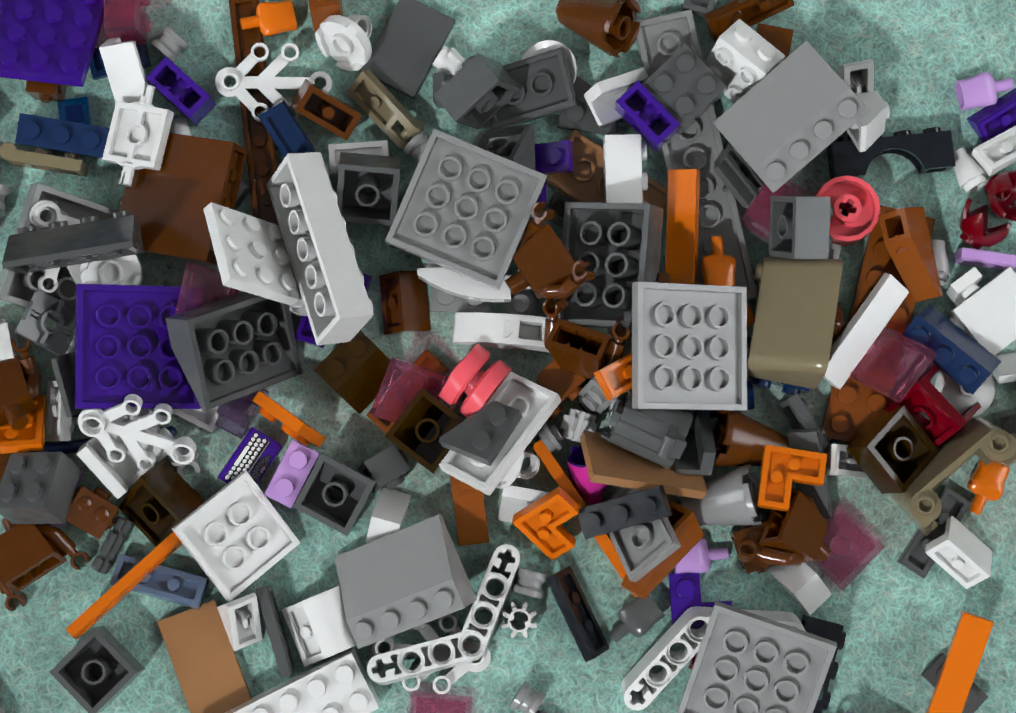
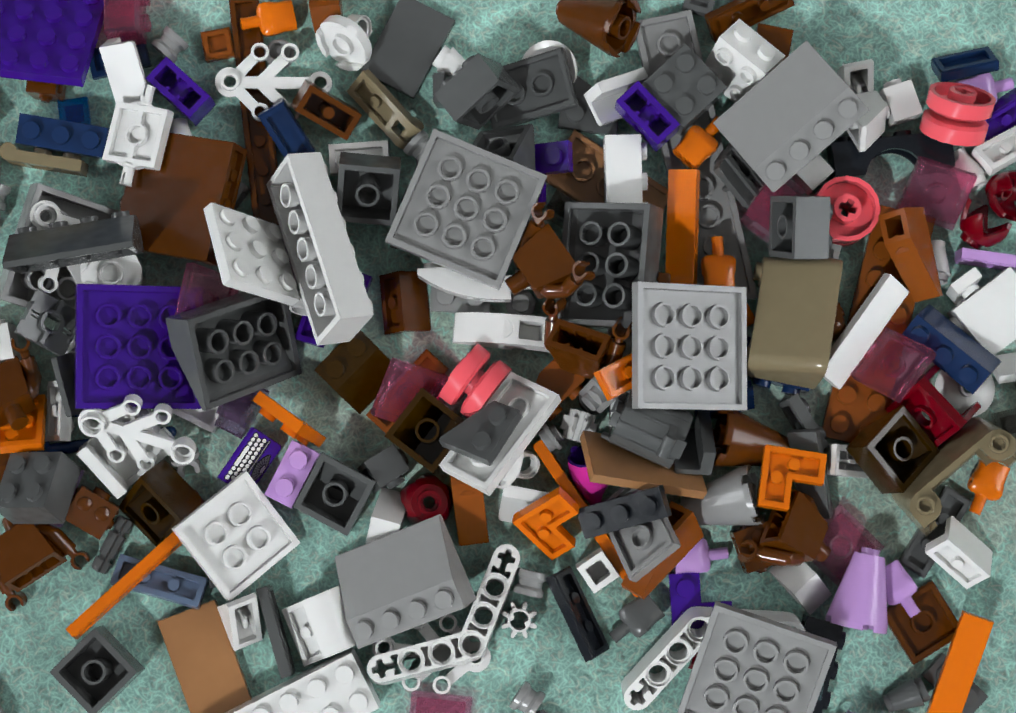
(217, 44): none -> dark orange tile
(275, 50): none -> light grey plate
(414, 494): none -> dark red piece
(597, 570): none -> white brick
(697, 145): none -> orange piece
(813, 174): none -> white brick
(862, 594): none -> lavender cone
(900, 588): none -> lavender piece
(902, 101): none -> white brick
(906, 695): none -> dark grey cone
(926, 630): none -> reddish brown tile
(939, 190): none -> clear pink tile
(957, 114): none -> coral wheel
(964, 64): none -> dark blue tile

